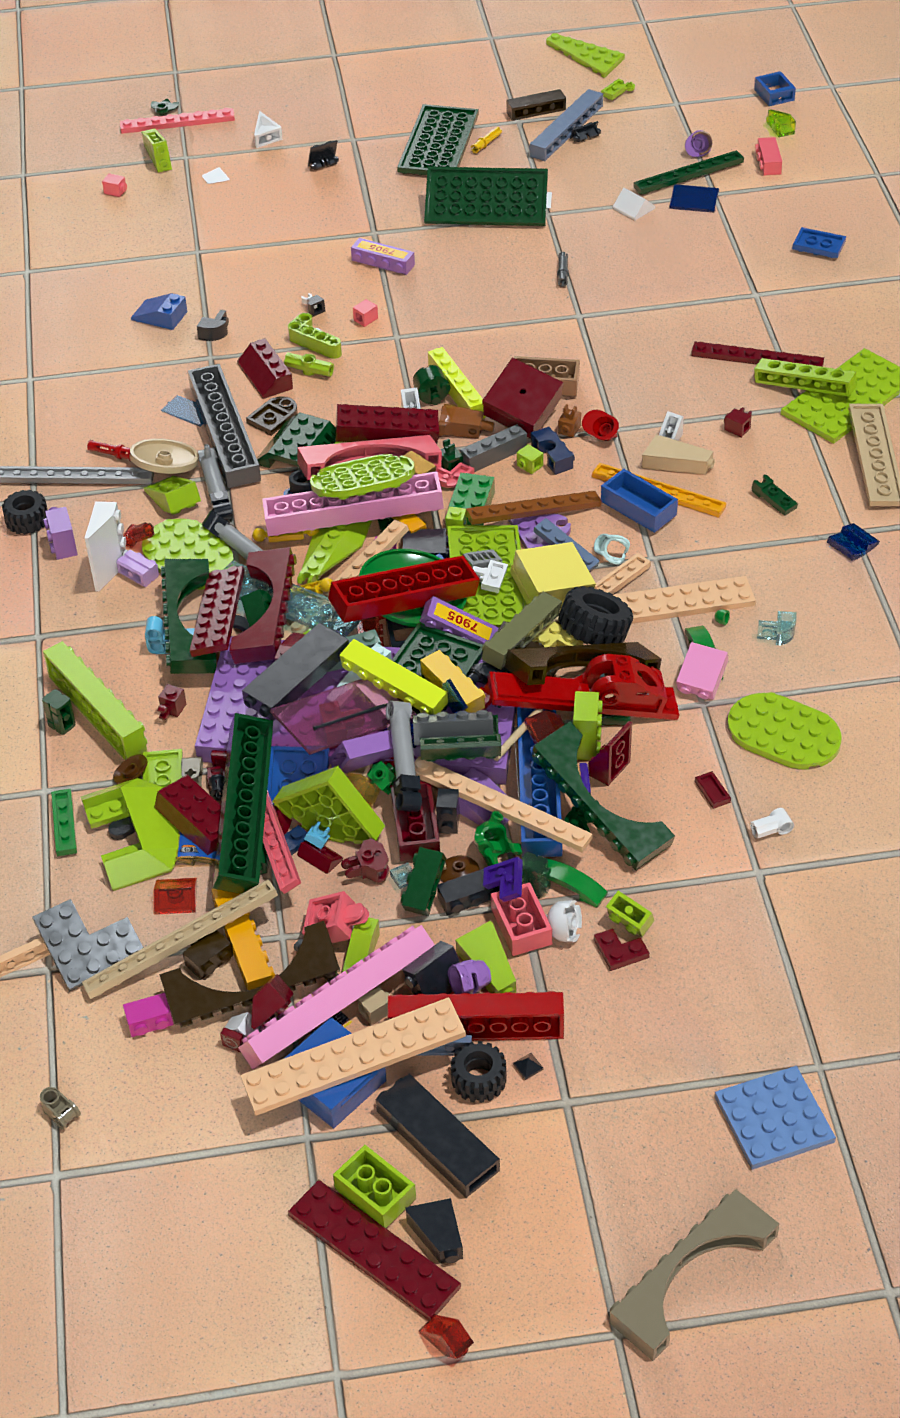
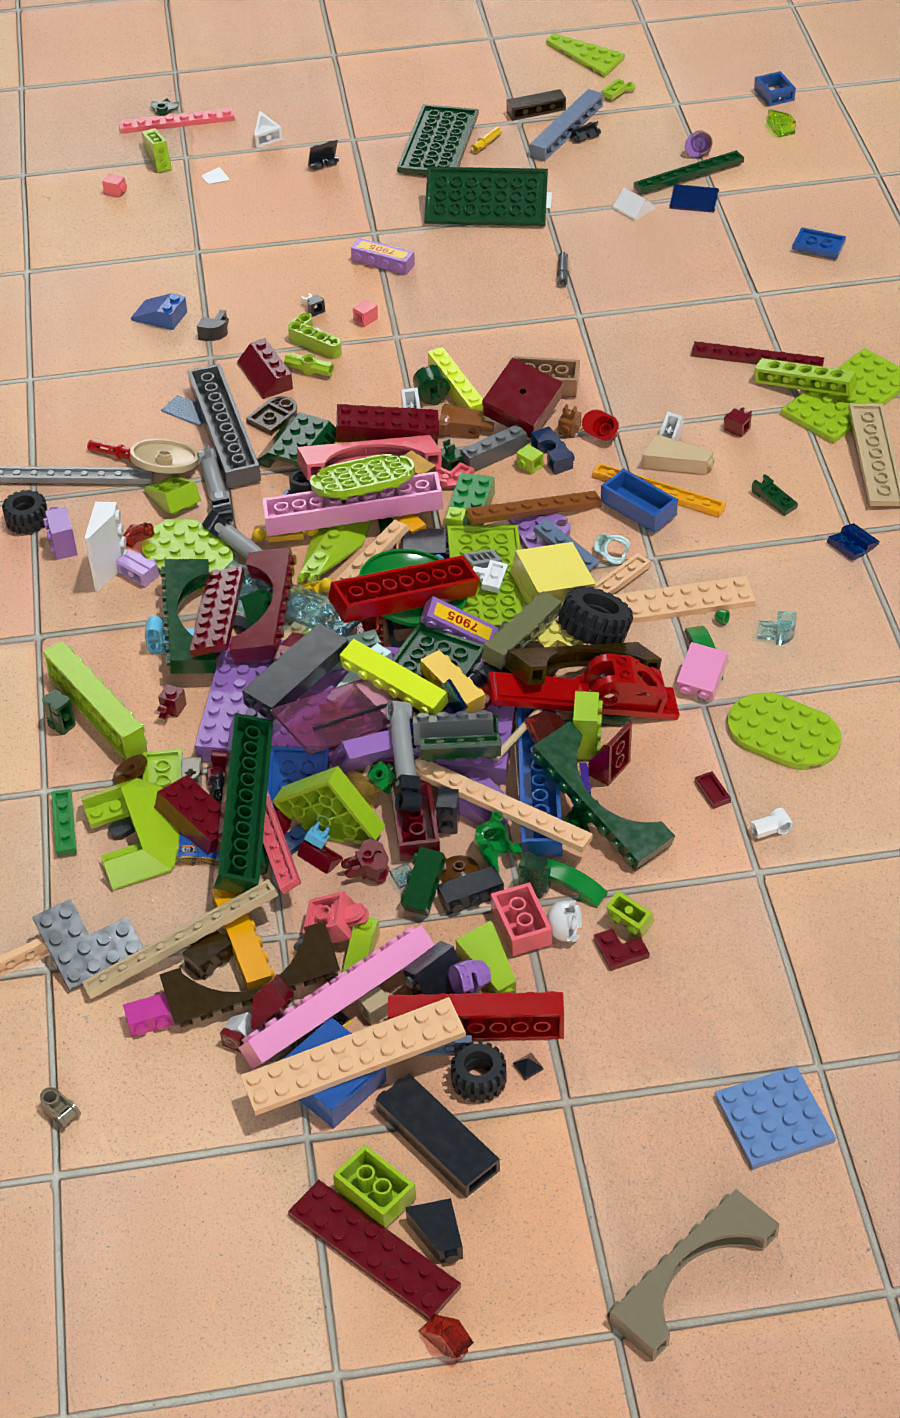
(175, 896): clear red slope -> none
(507, 876): dark purple plate -> none
(768, 156): coral brick -> none

